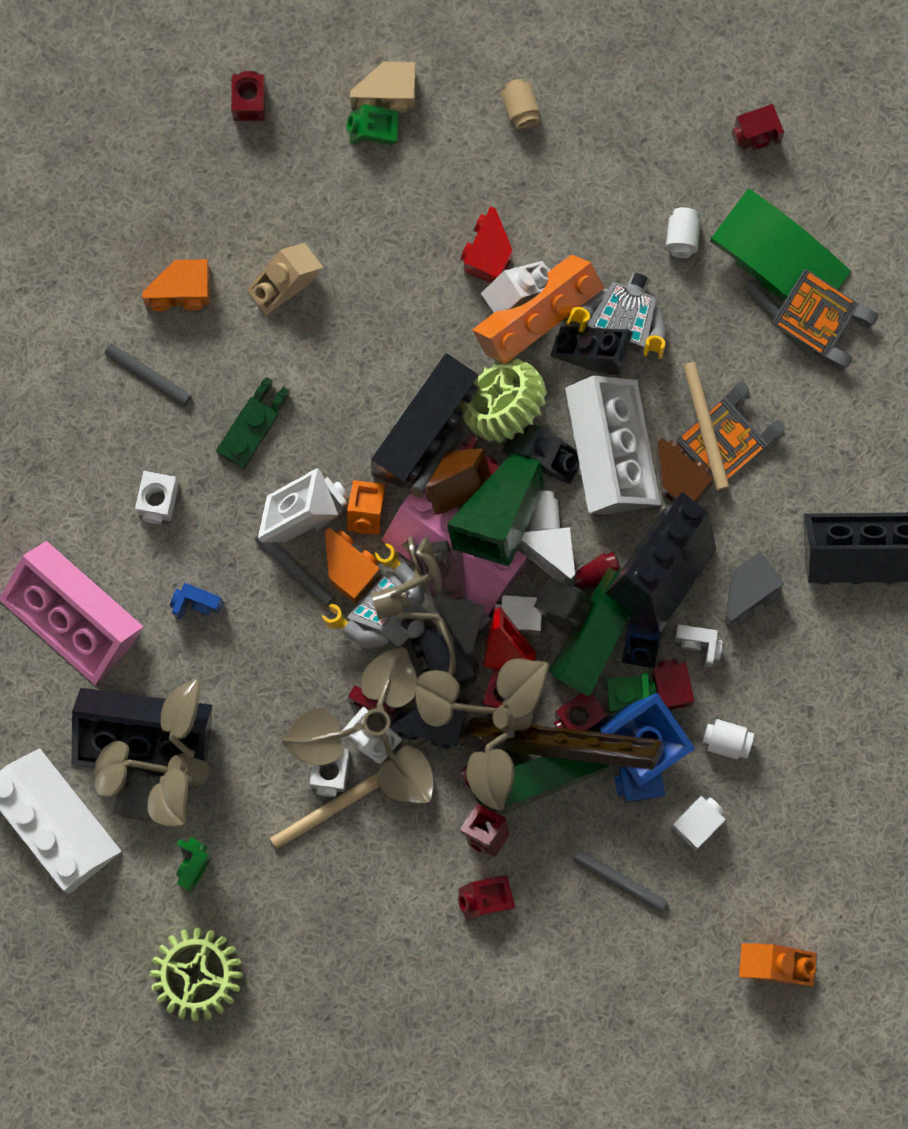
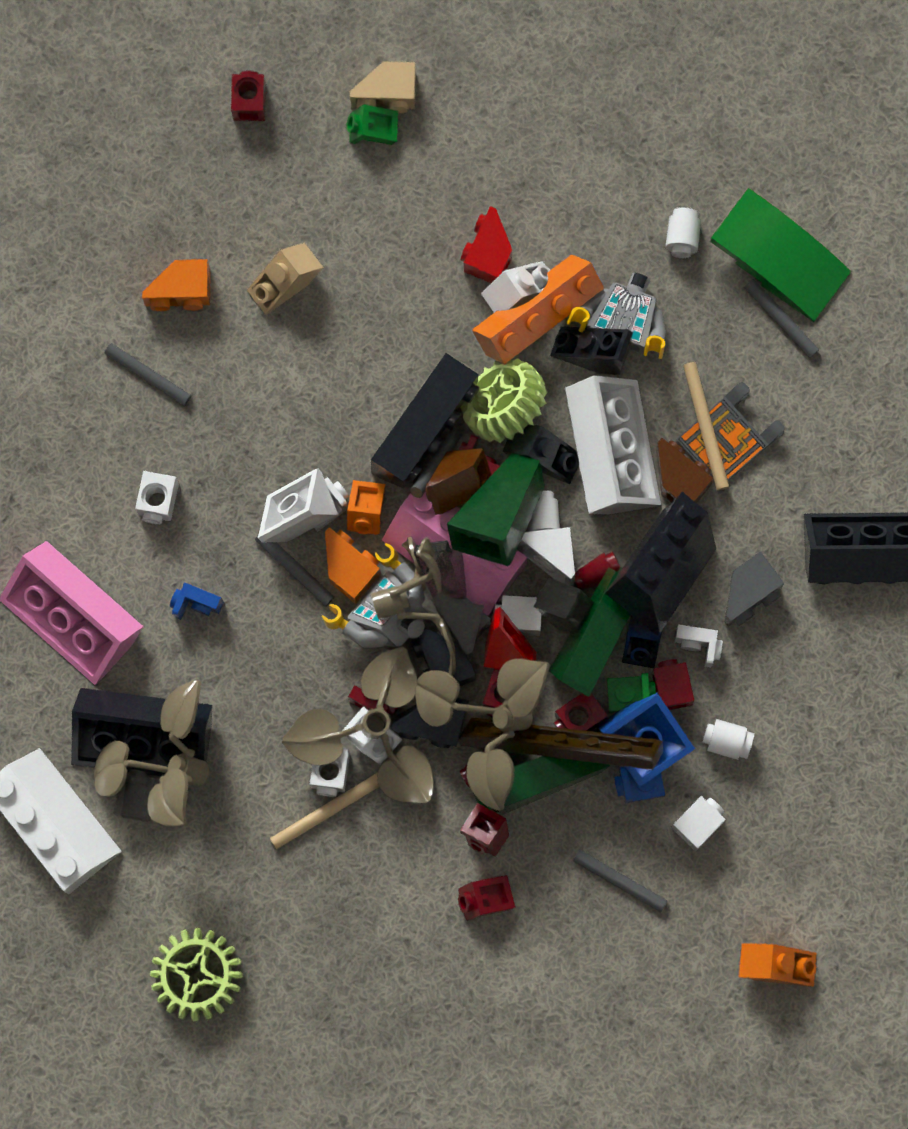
(192, 870): green bracket -> none
(251, 425): dark green hinge -> none
(521, 104): tan brick -> none
(758, 128): dark red brick -> none
(818, 315): flag -> none

